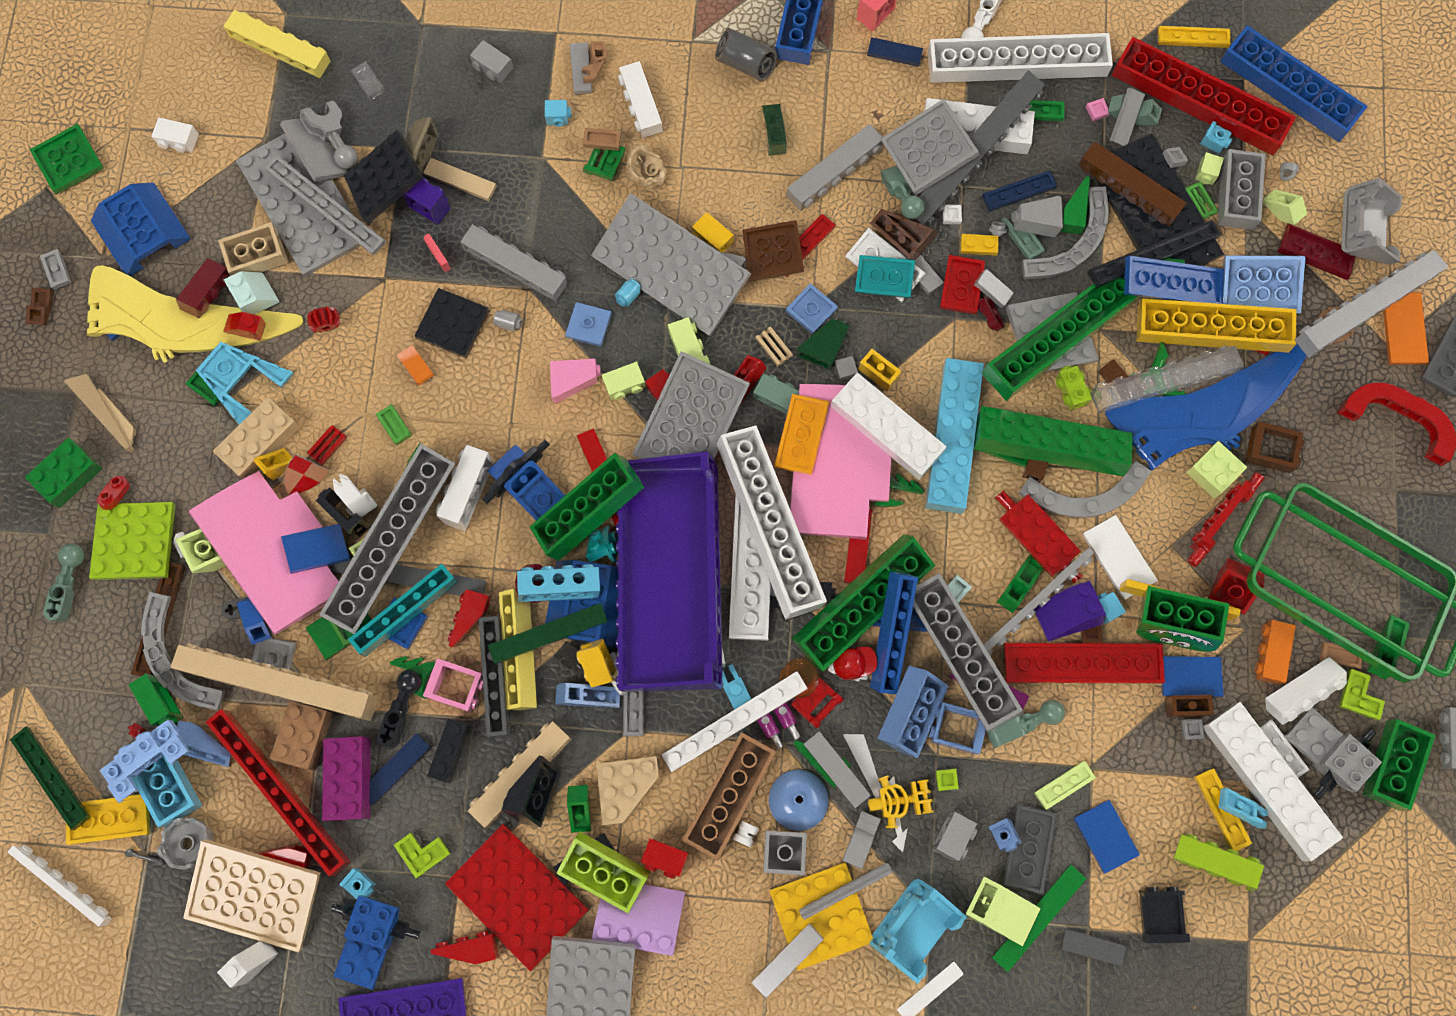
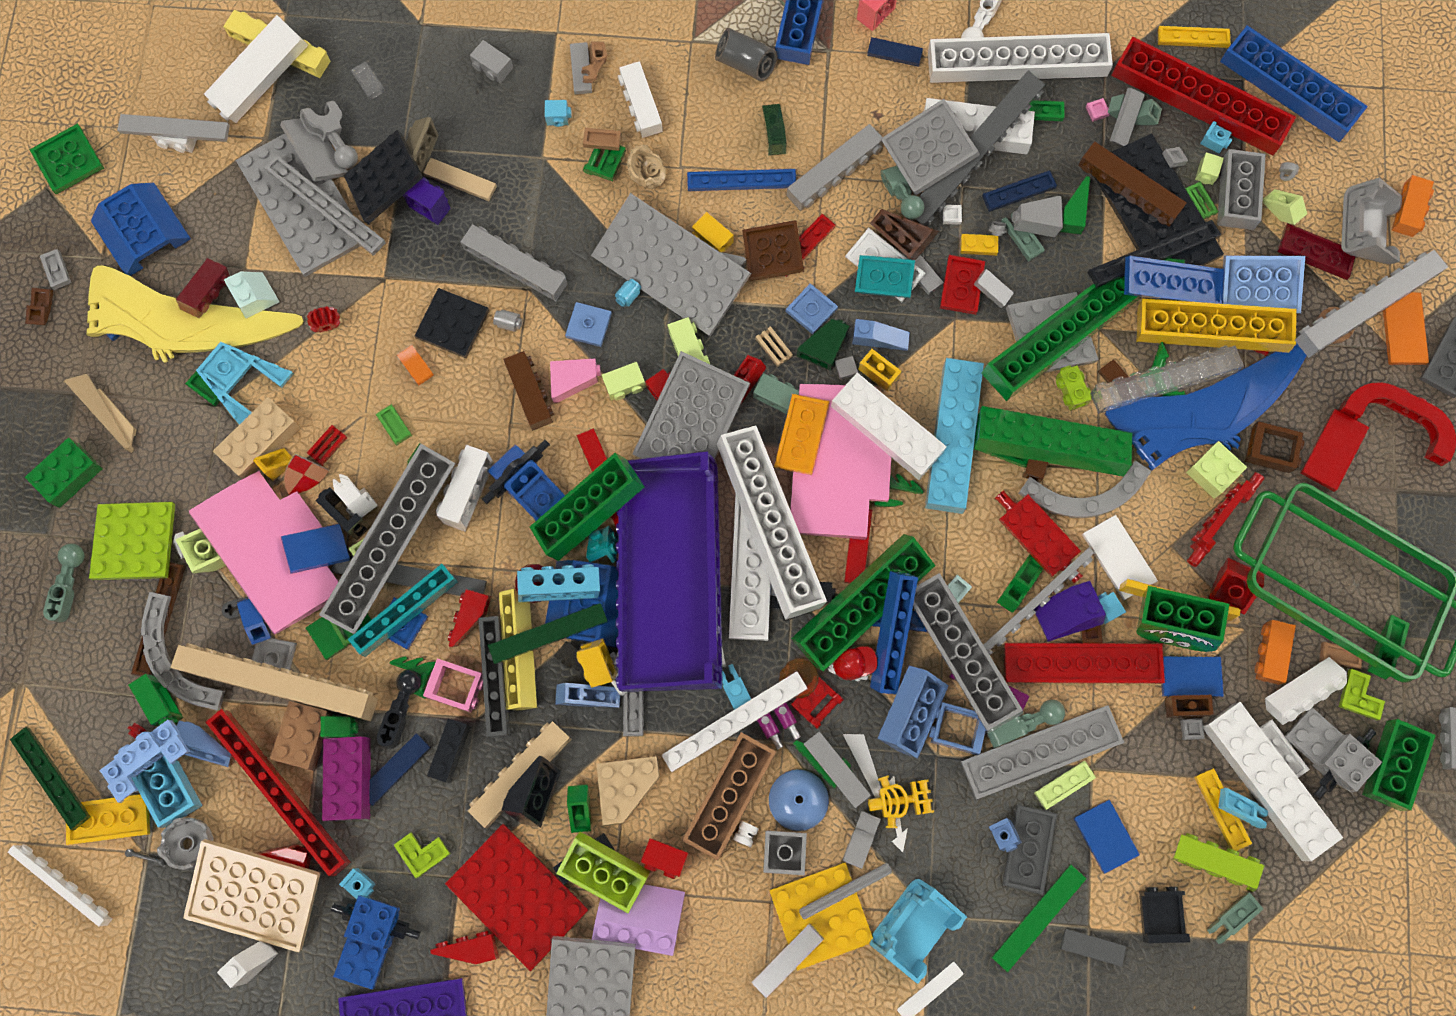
(113, 492): red plate -> none
(173, 127): none -> light grey tile
(245, 325): red slope -> none
(253, 250): tan brick -> none
(255, 70): none -> white brick
(338, 727): none -> green slope
(437, 253): coral tile -> none
(528, 391): none -> reddish brown brick
(741, 179): none -> blue tile
(879, 335): none -> medium blue slope
(947, 780): lime plate -> none
(955, 836): light grey brick -> none
(988, 308): dark red plate -> none
(1002, 911): yellowish green slope -> none
(1042, 752): none -> light grey plate
(1082, 249): light grey plate -> none
(1236, 917): none -> sand green hinge
(1334, 450): none -> red tile
(1414, 206): none -> orange brick

